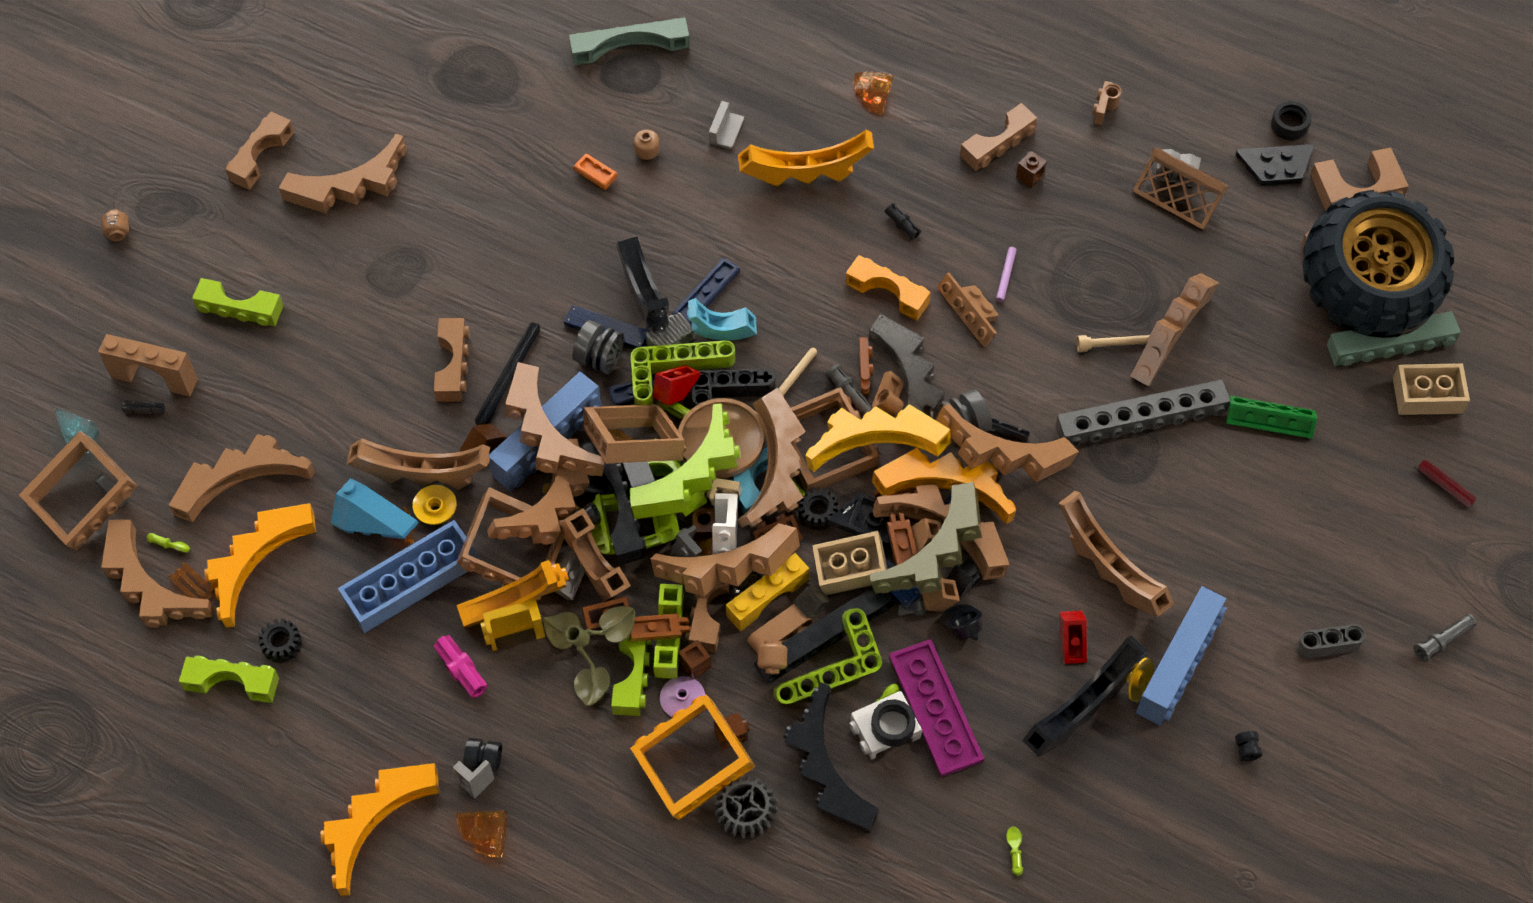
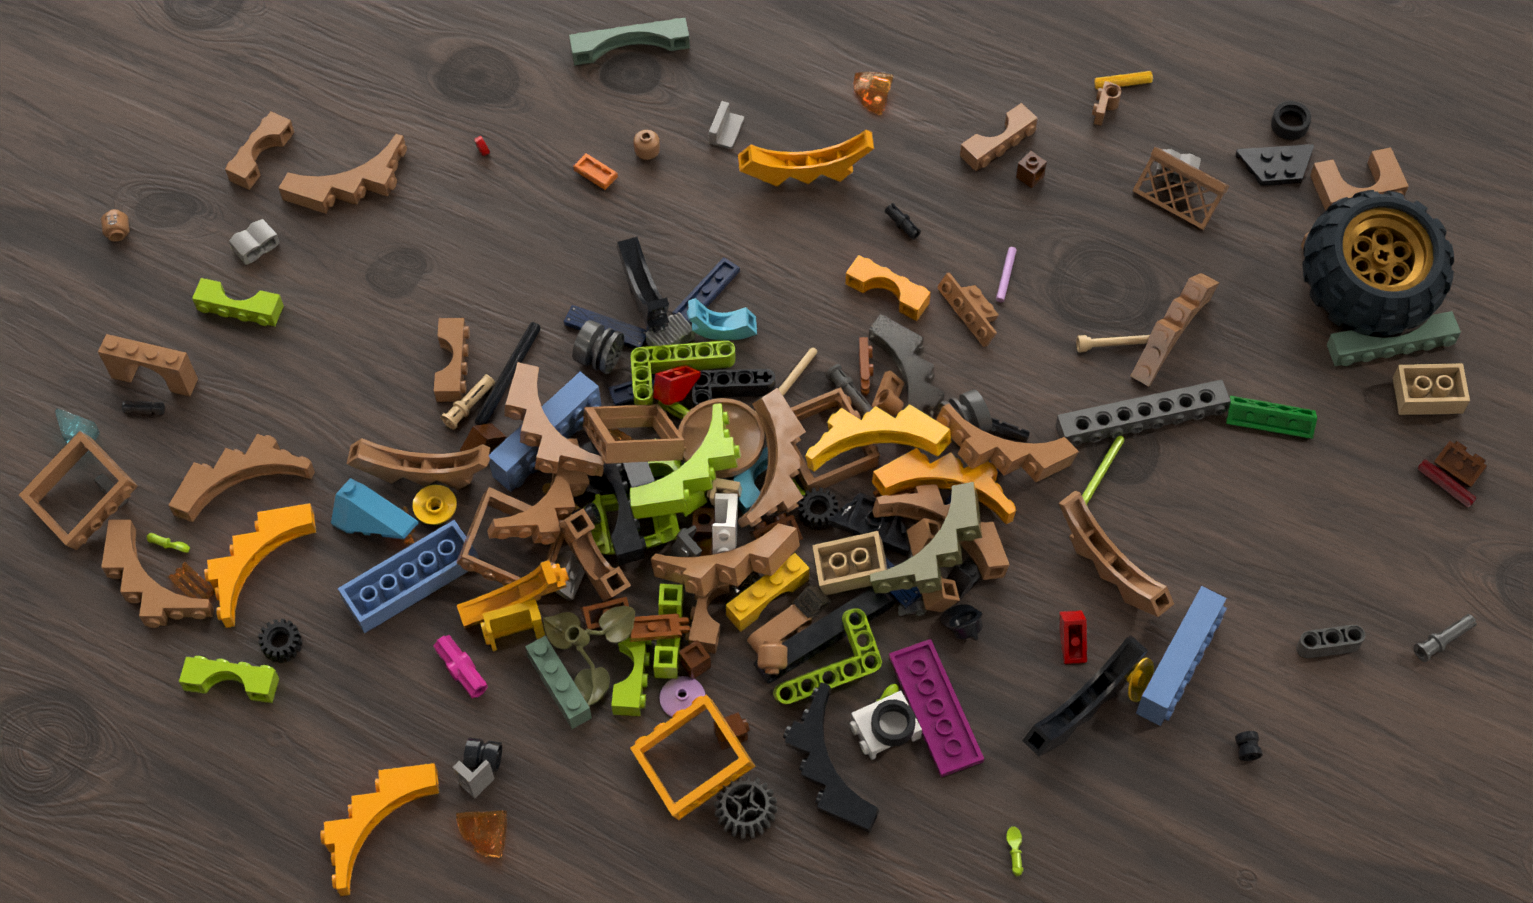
(254, 241): none -> light grey brick
(460, 407): none -> tan pin
(481, 145): none -> red tile
(558, 682): none -> sand green brick
(901, 538): dark orange hinge -> none
(1102, 468): none -> lime piece
(1125, 79): none -> yellow axle
(1461, 463): none -> reddish brown bracket

